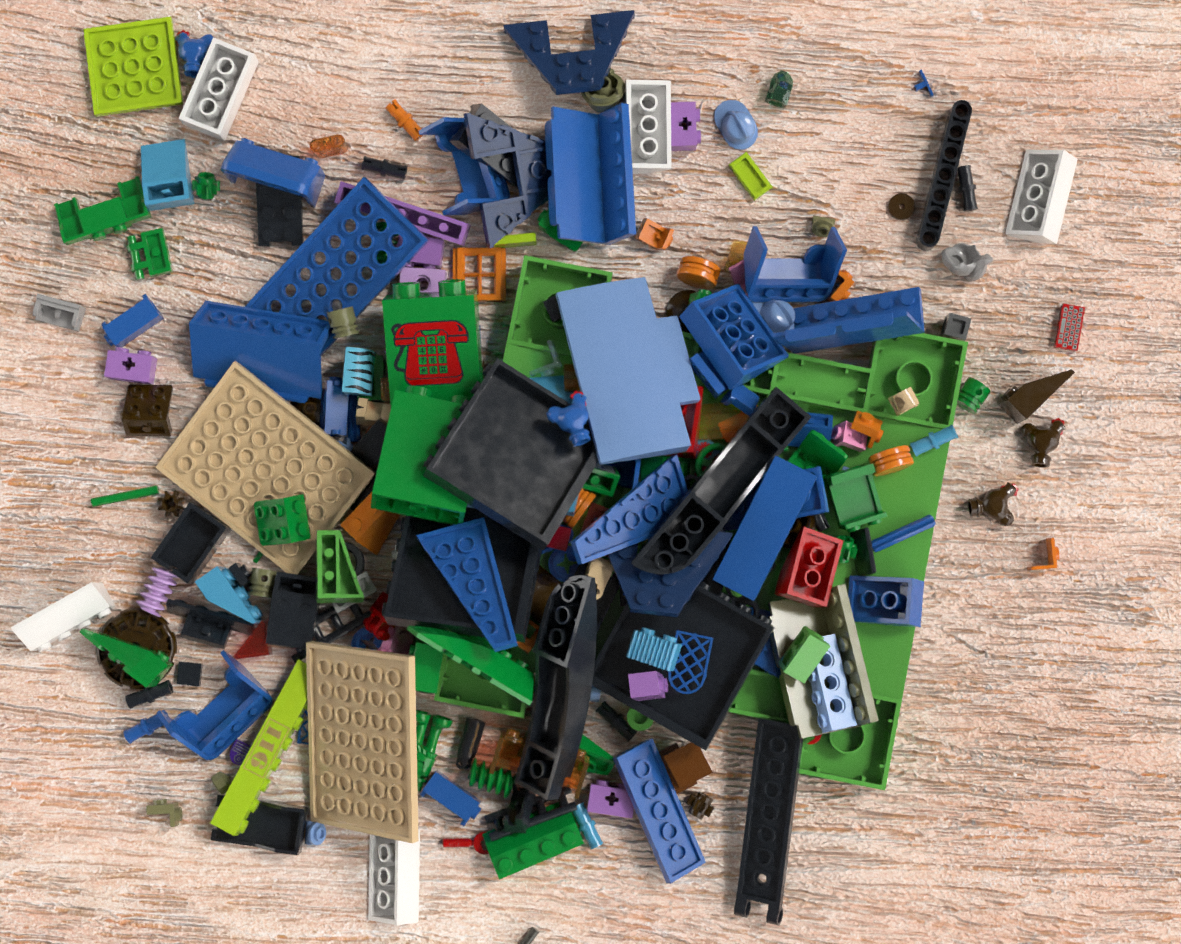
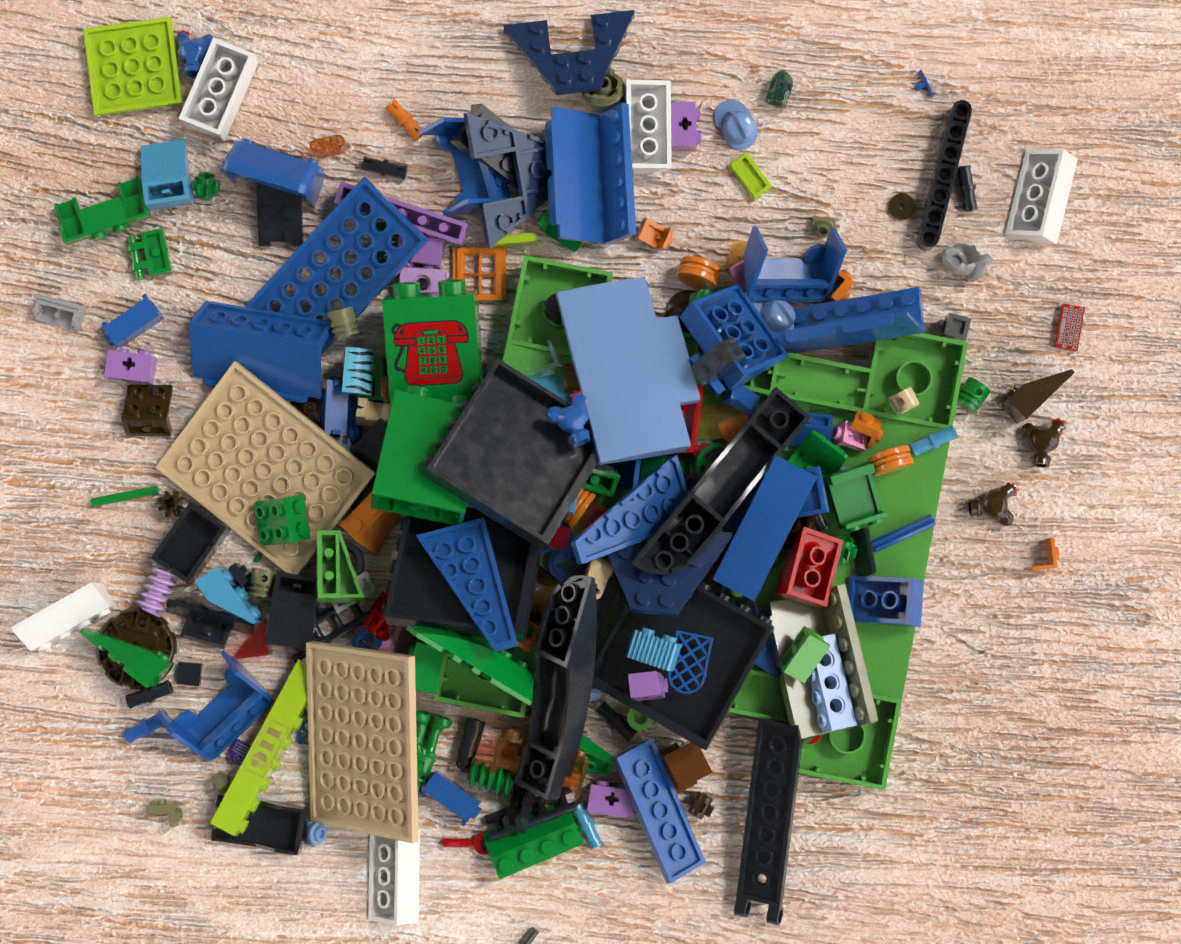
(718, 361): none -> clear smoke brick

